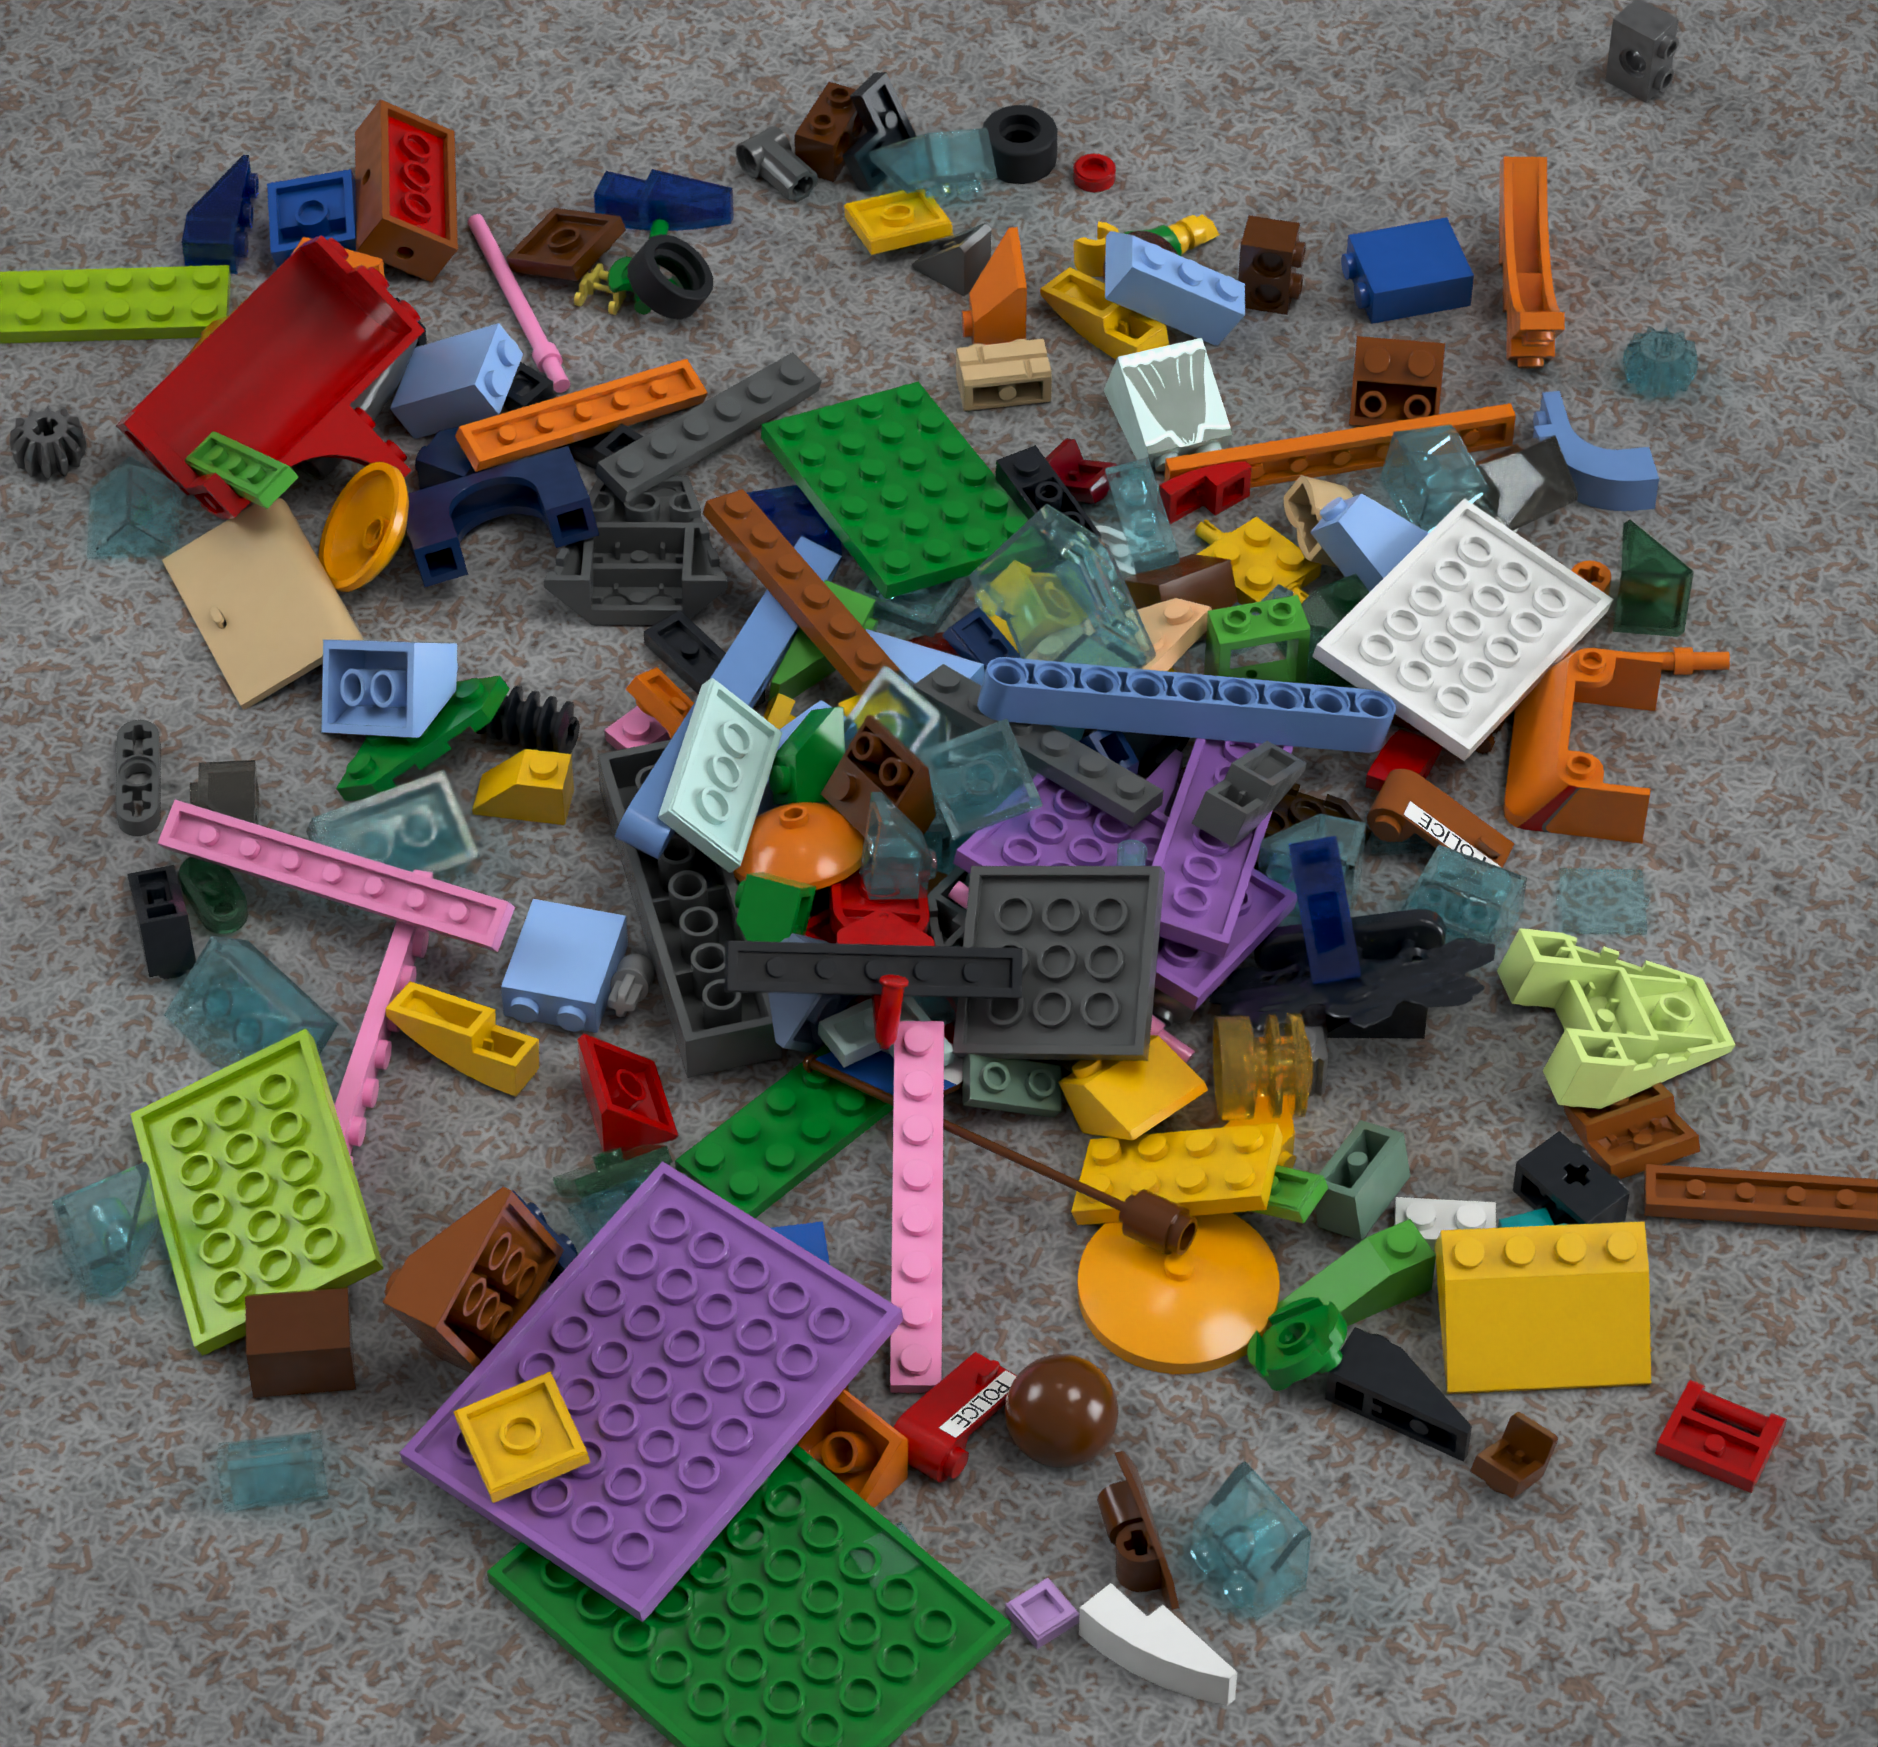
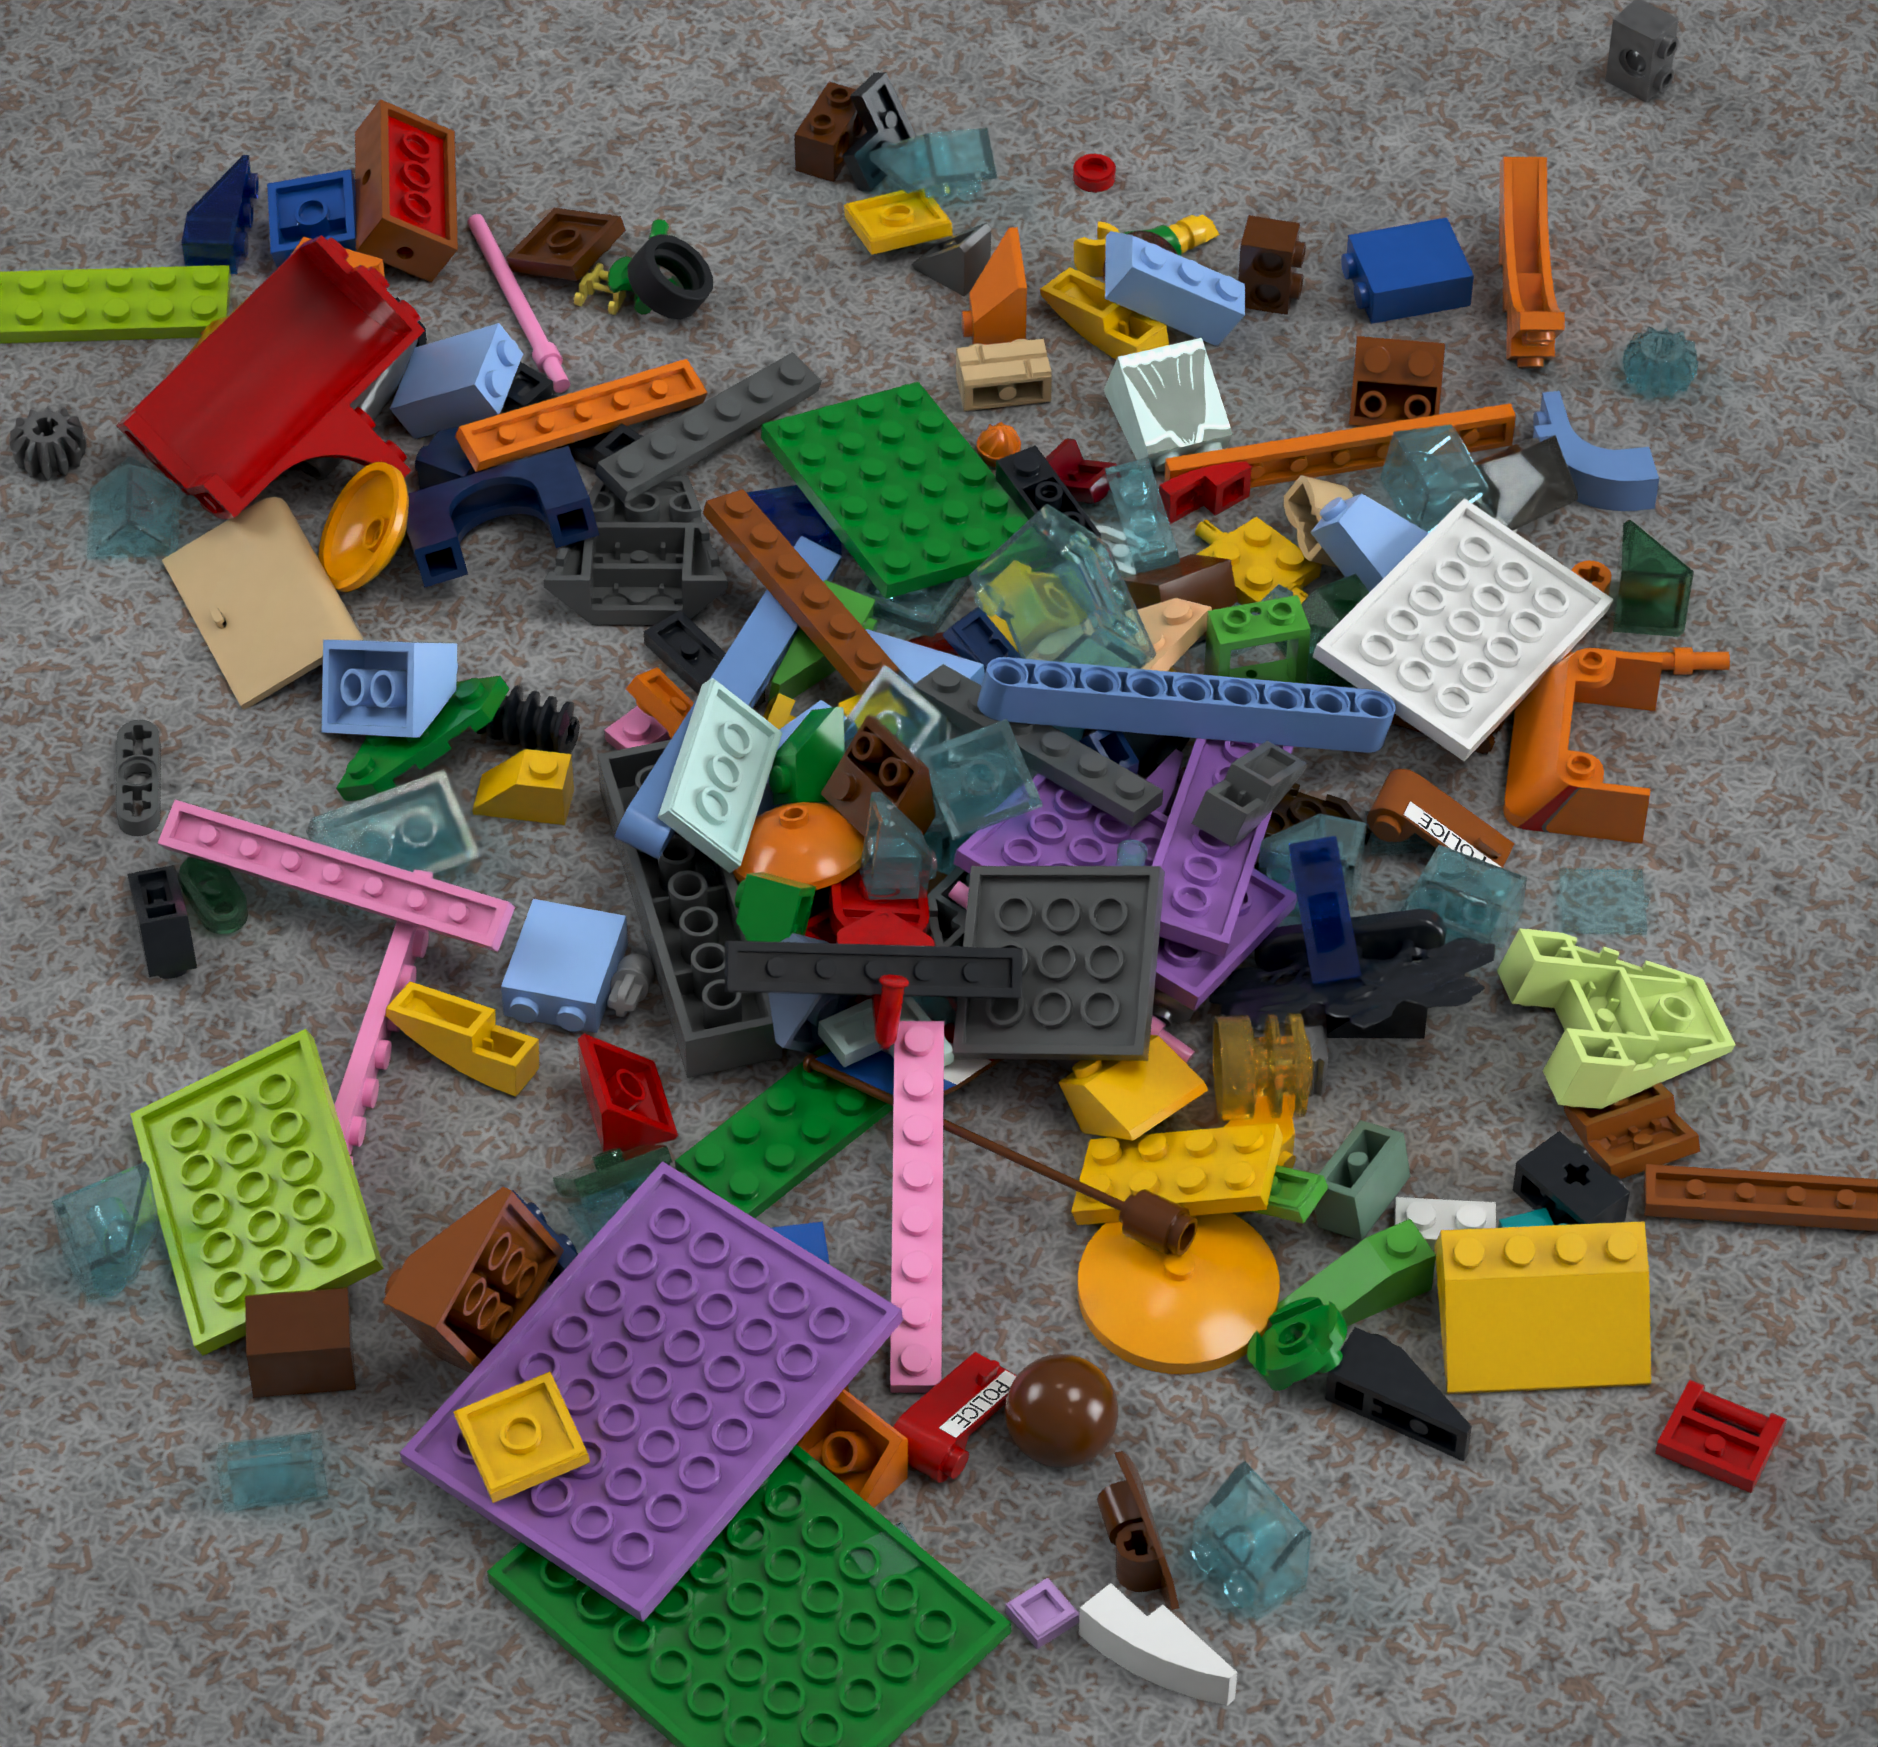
(228, 789): clear smoke slope -> none
(242, 468): bright green tile -> none
(242, 1003): clear light blue slope -> none
(665, 196): clear blue slope -> none
(772, 157): dark grey piece -> none
(997, 443): none -> orange plate
(1012, 1085): sand green plate -> none
(1022, 143): black tyre -> none
(1403, 752): red slope -> none
(1517, 1457): reddish brown bracket -> none

